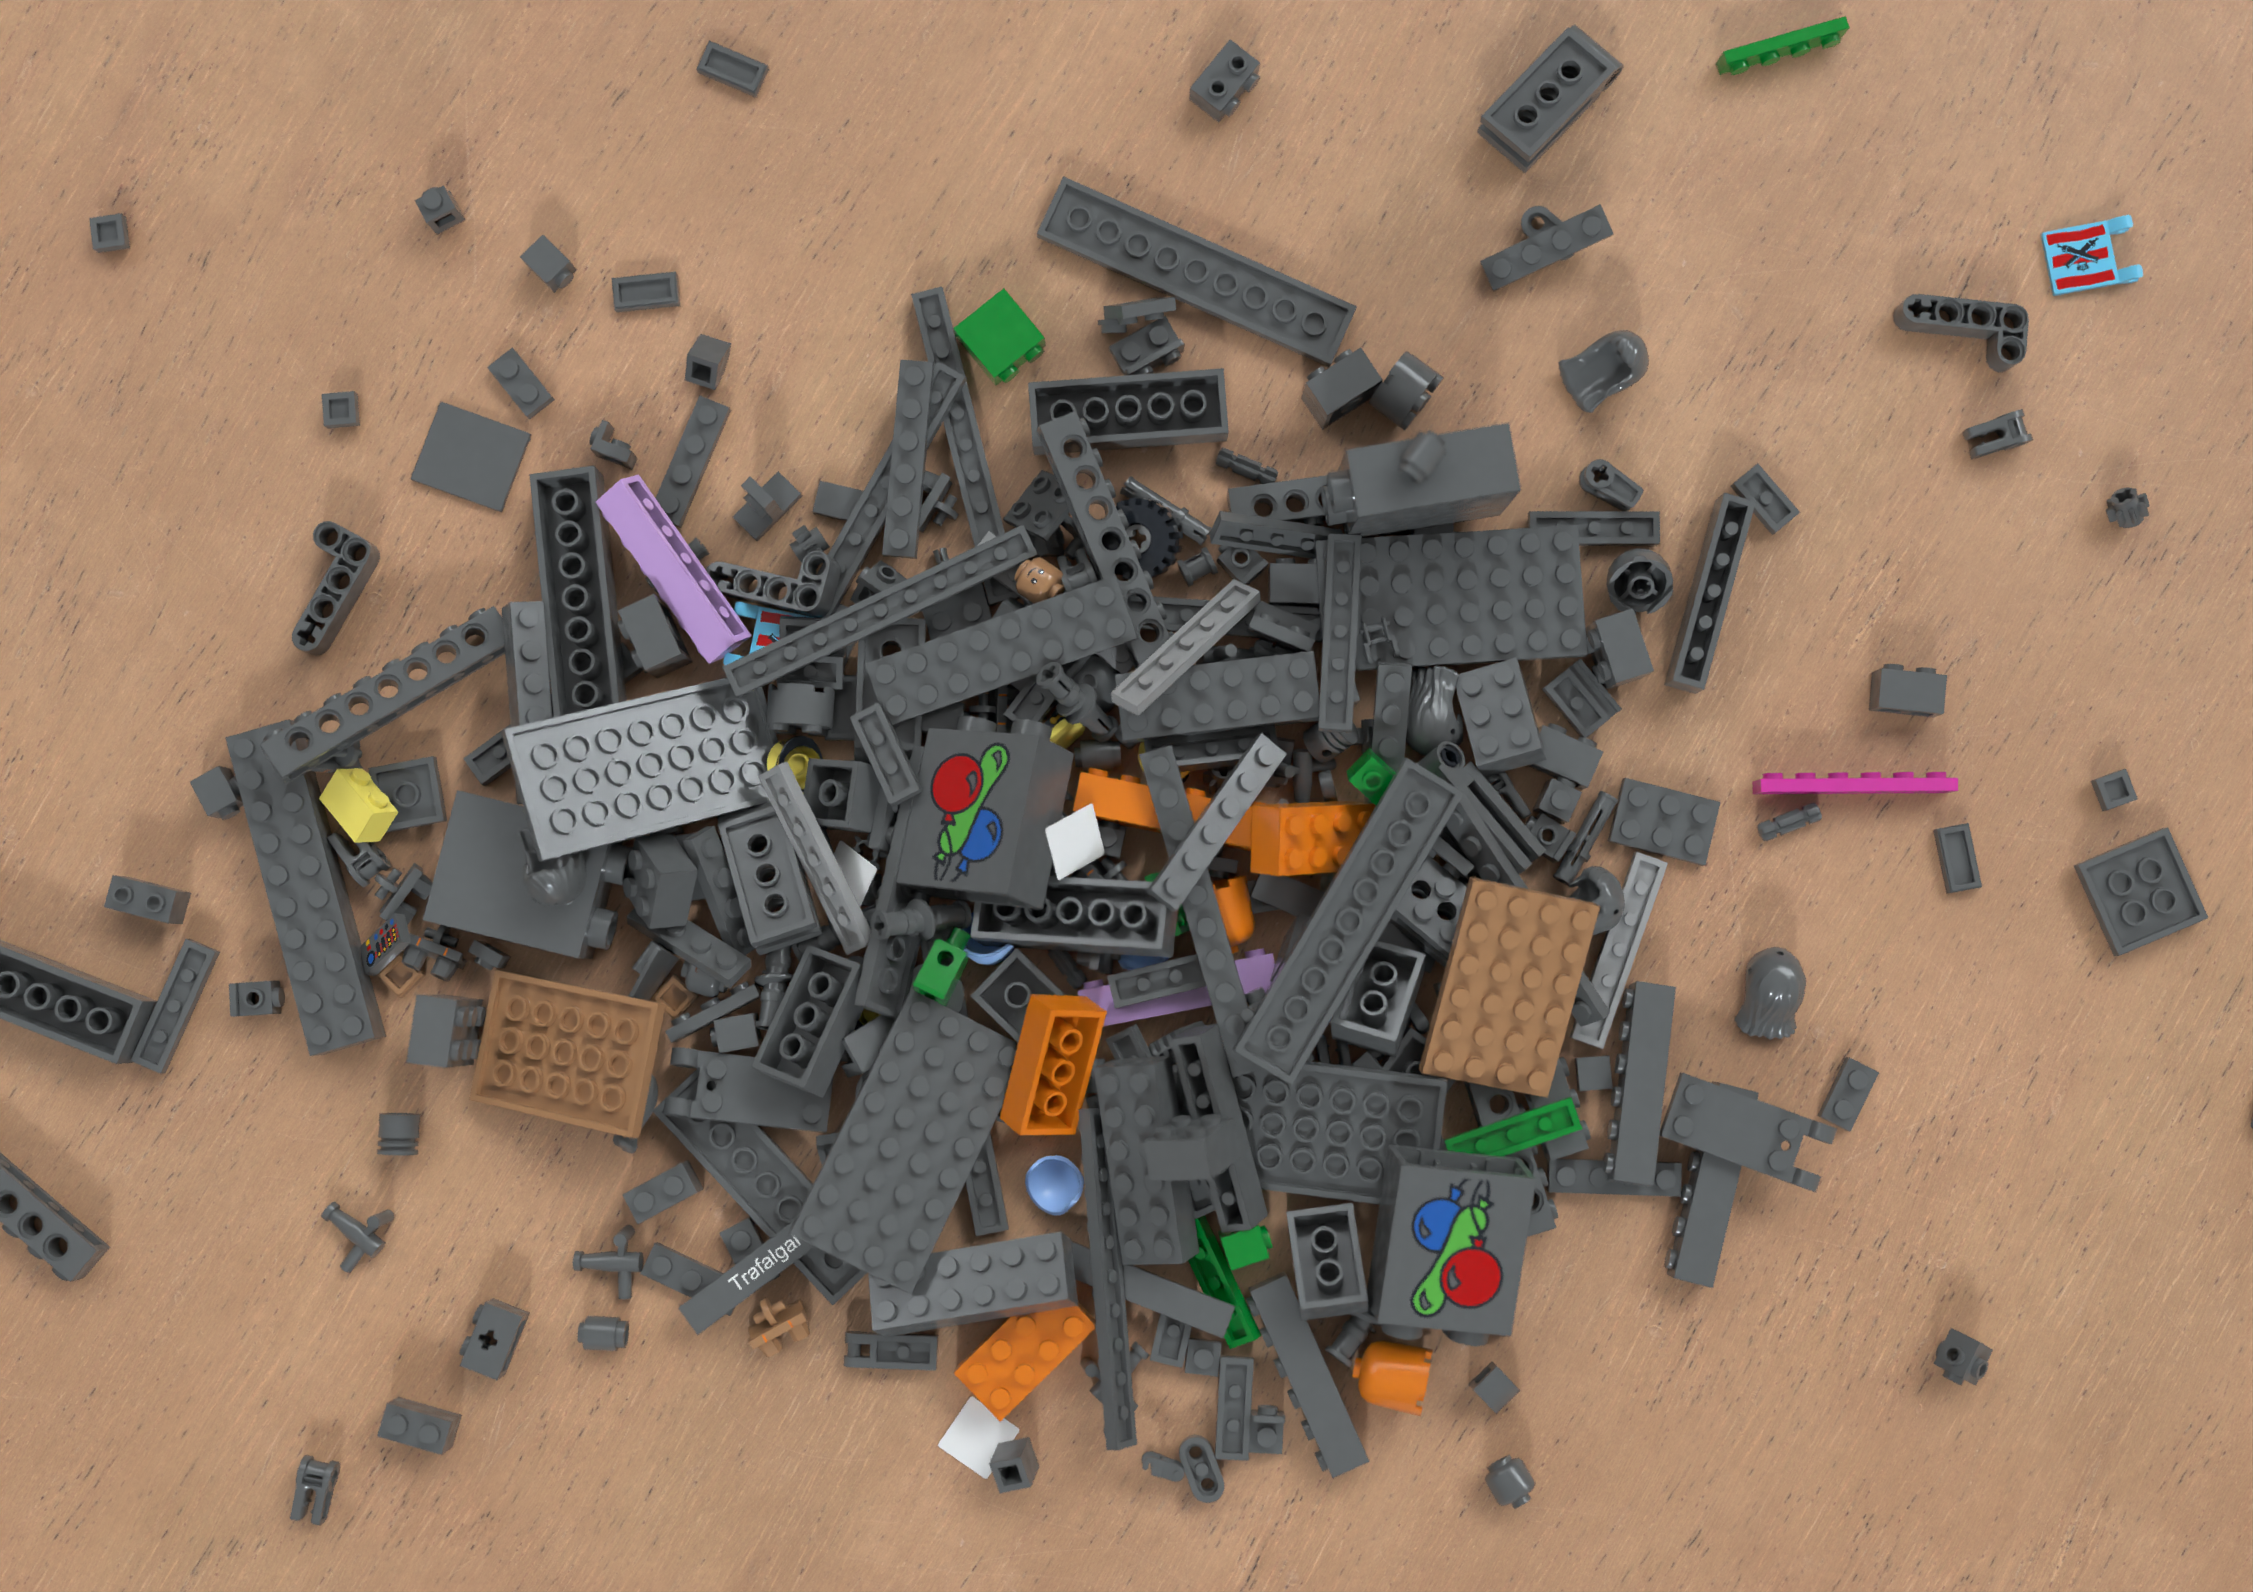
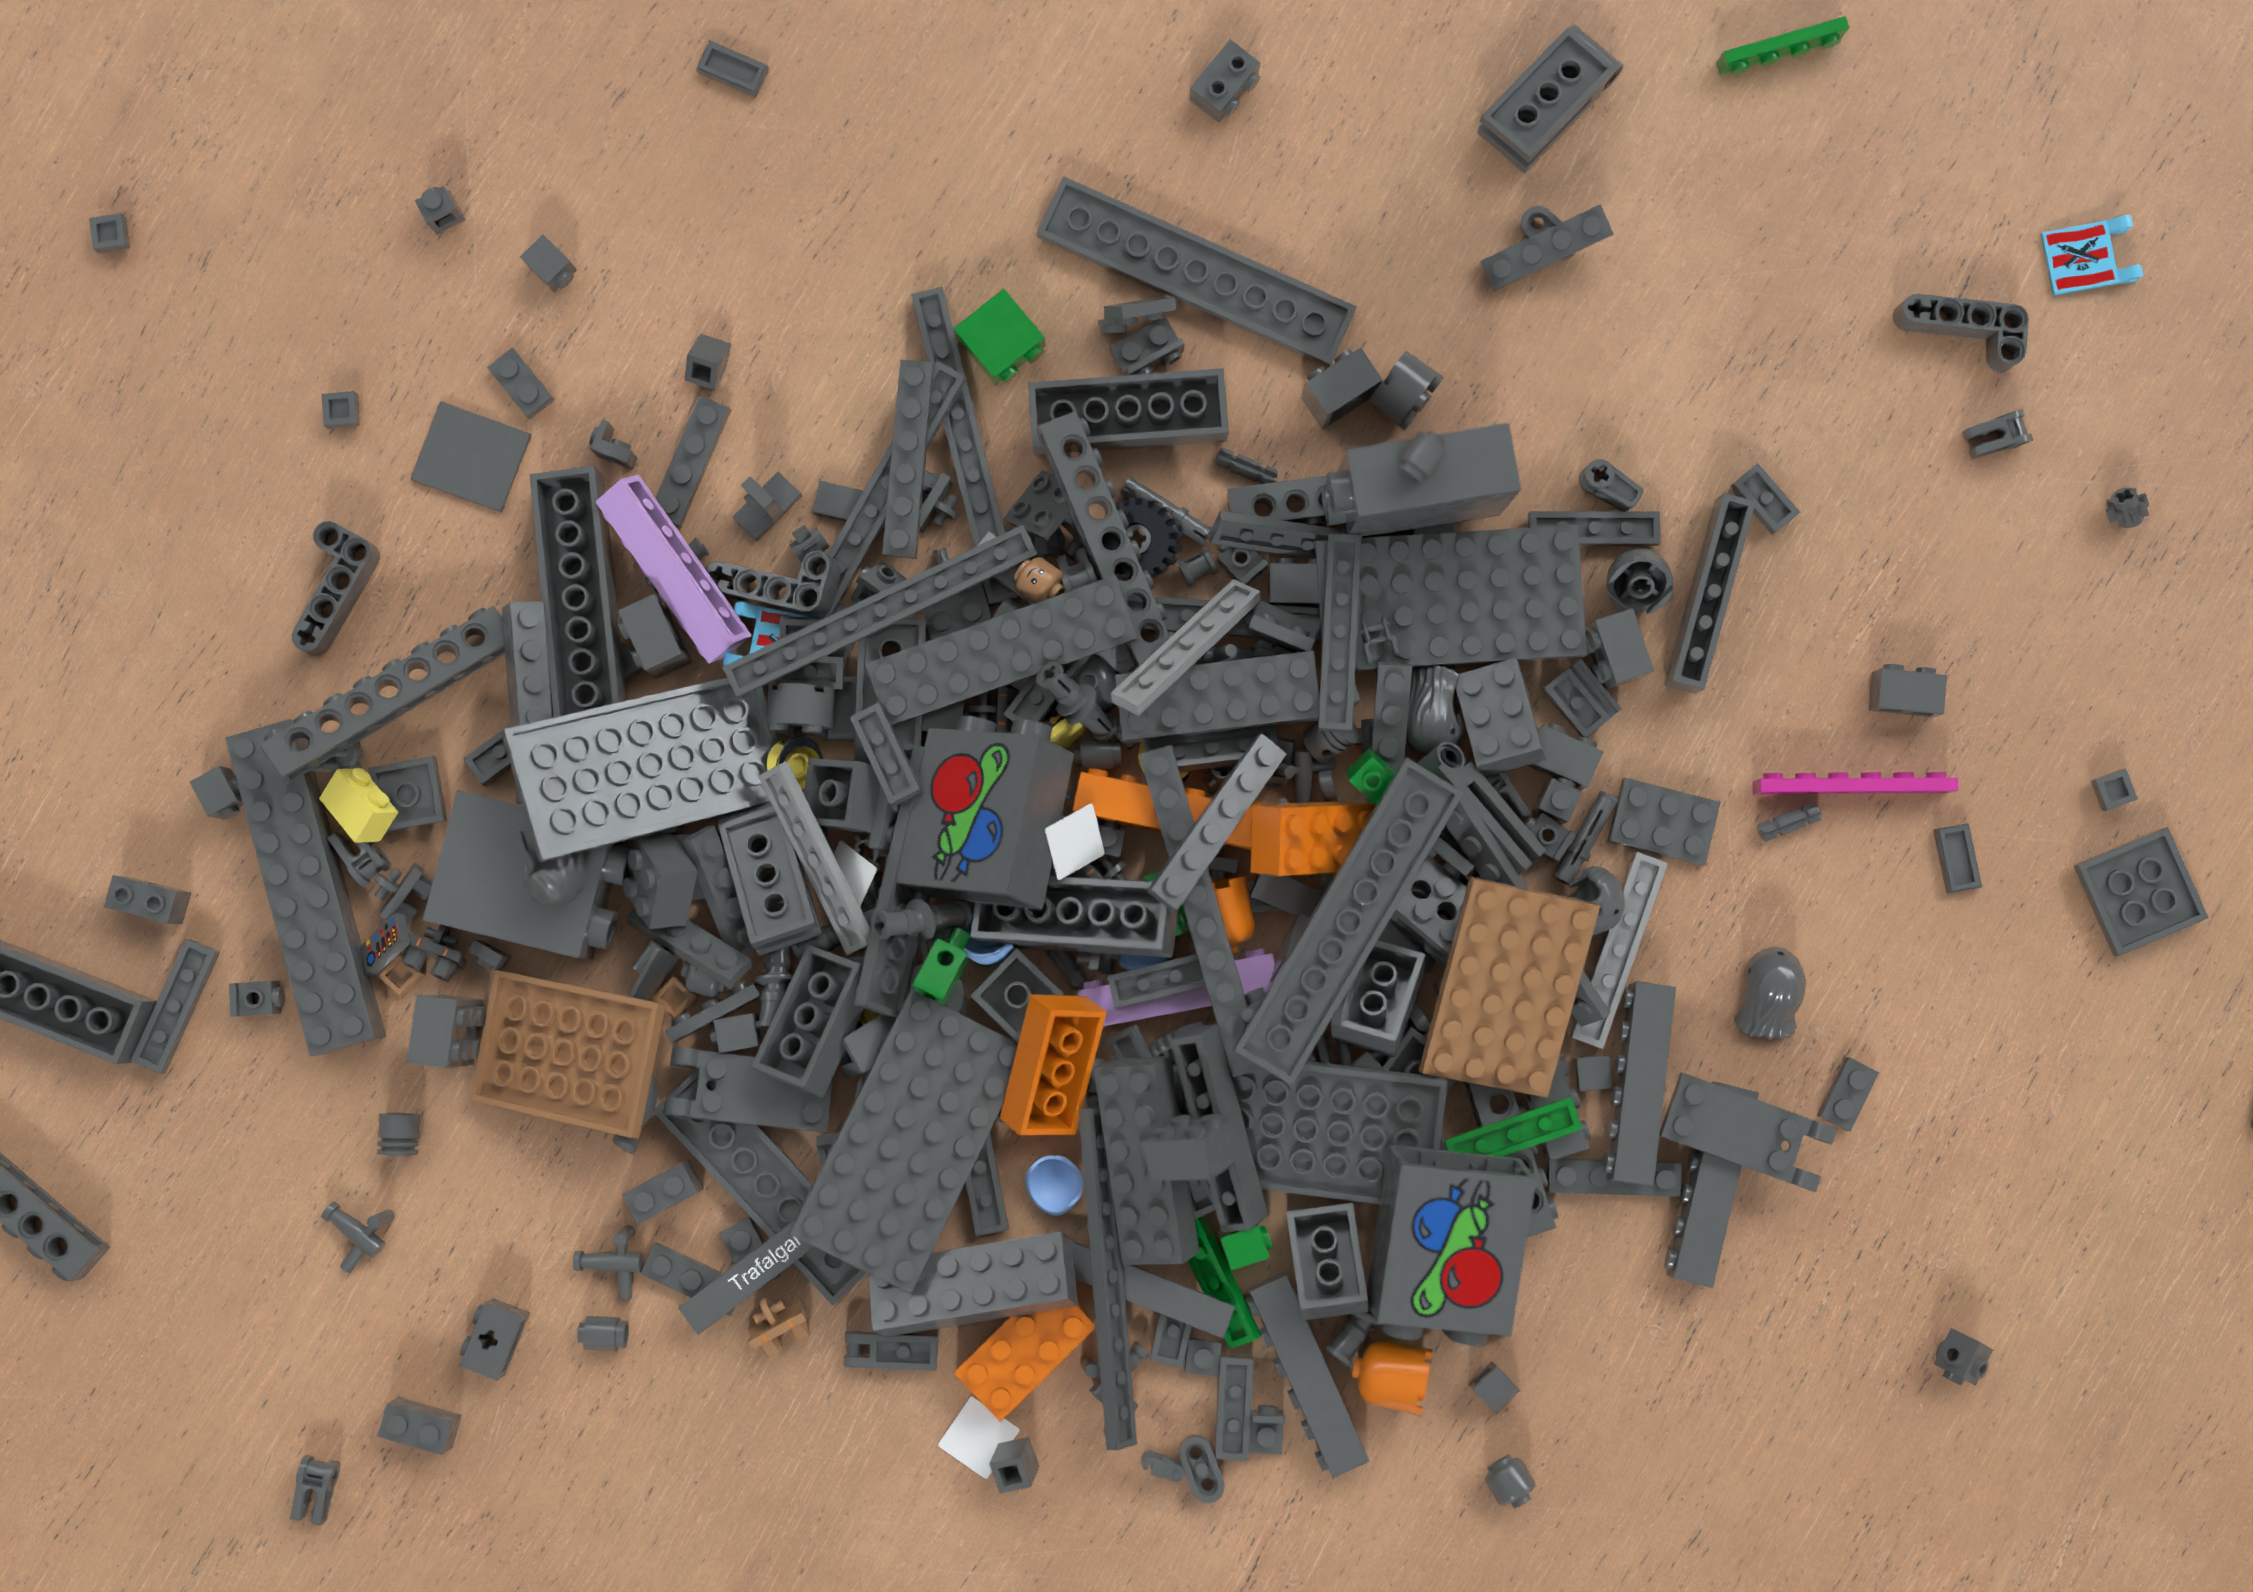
(645, 292): dark grey tile -> none
(1605, 368): dark grey piece -> none

